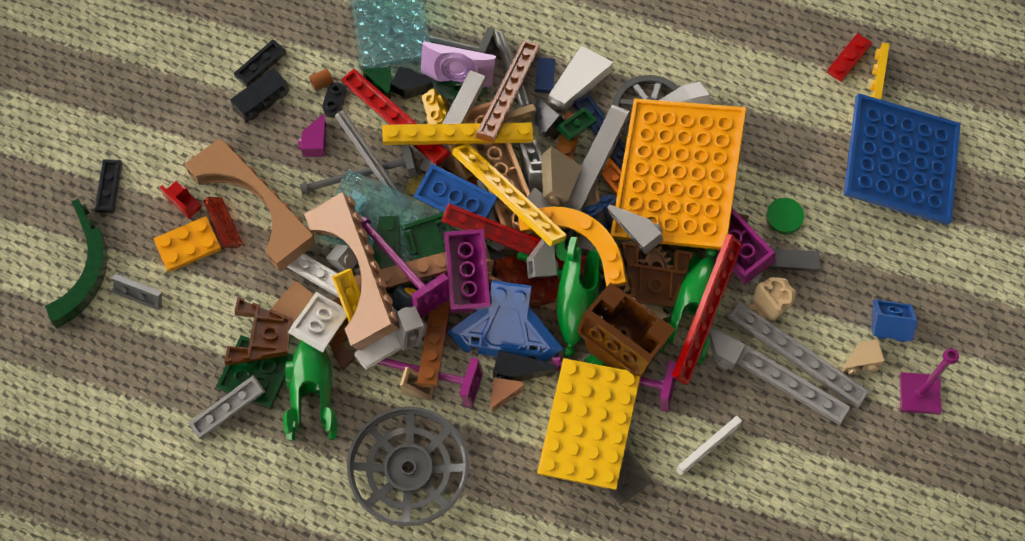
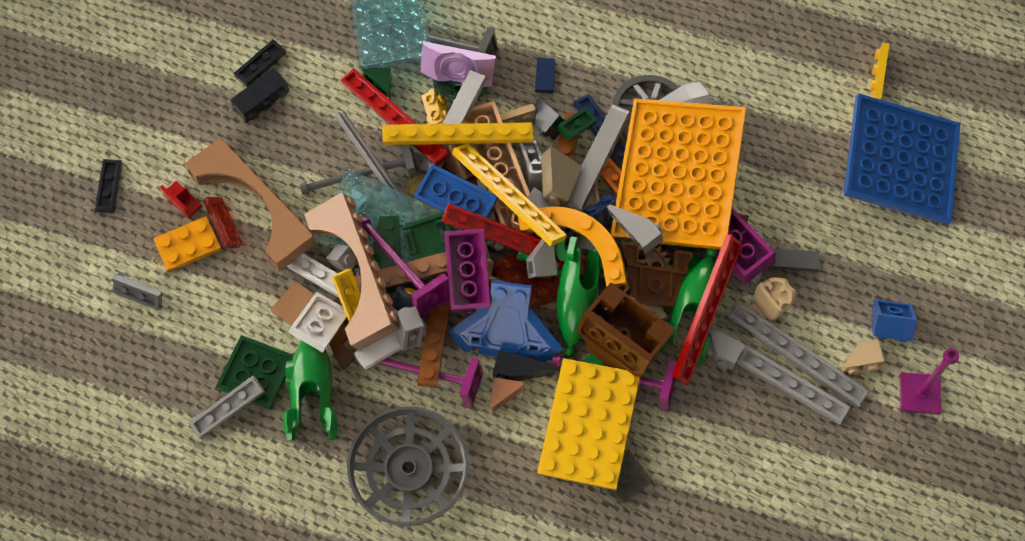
(91, 279): dark green arch -> none
(268, 334): reddish brown wing -> none
(314, 139): magenta slope -> none
(321, 79): dark orange piece -> none
(334, 98): black plate -> none
(409, 386): tan slope -> none
(410, 84): black slope -> none
(507, 59): light grey axle -> none
(507, 92): tile -> none
(579, 77): white slope -> none
(708, 446): white tile -> none
(785, 215): green tile -> none
(849, 57): red plate -> none

